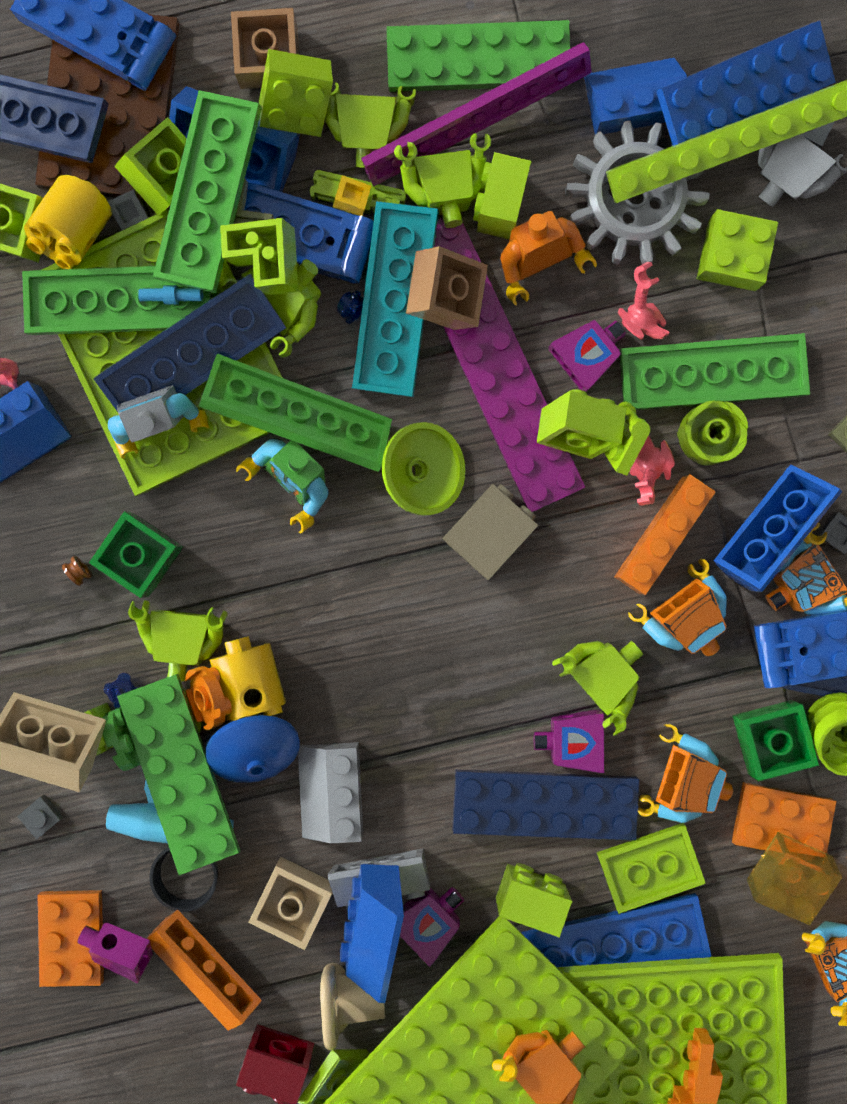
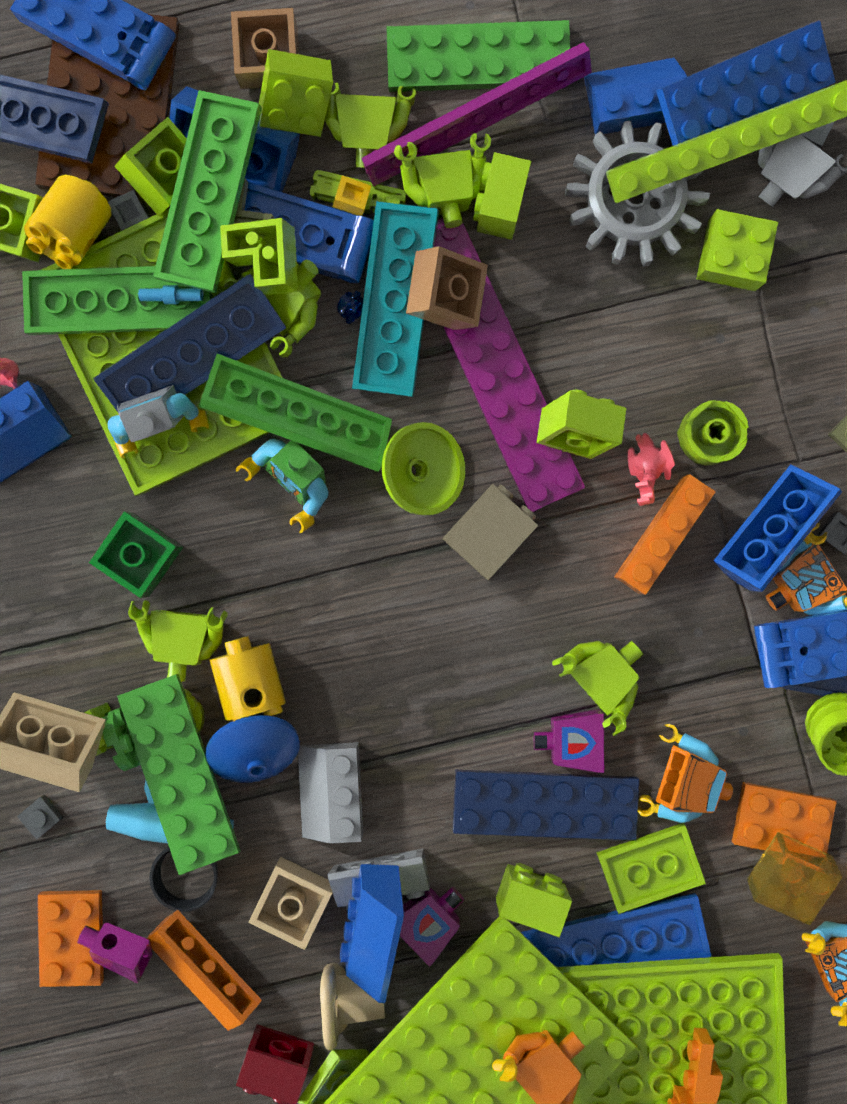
(77, 570): dark orange bush -> none
(112, 689): clear blue plate -> none
(207, 697): orange plate -> none
(538, 246): orange torso -> none
(587, 352): magenta torso -> none
(624, 455): lime plate -> none
(643, 316): coral piece -> none
(690, 616): torso -> none
(715, 371): bright green plate -> none
(775, 740): green brick -> none

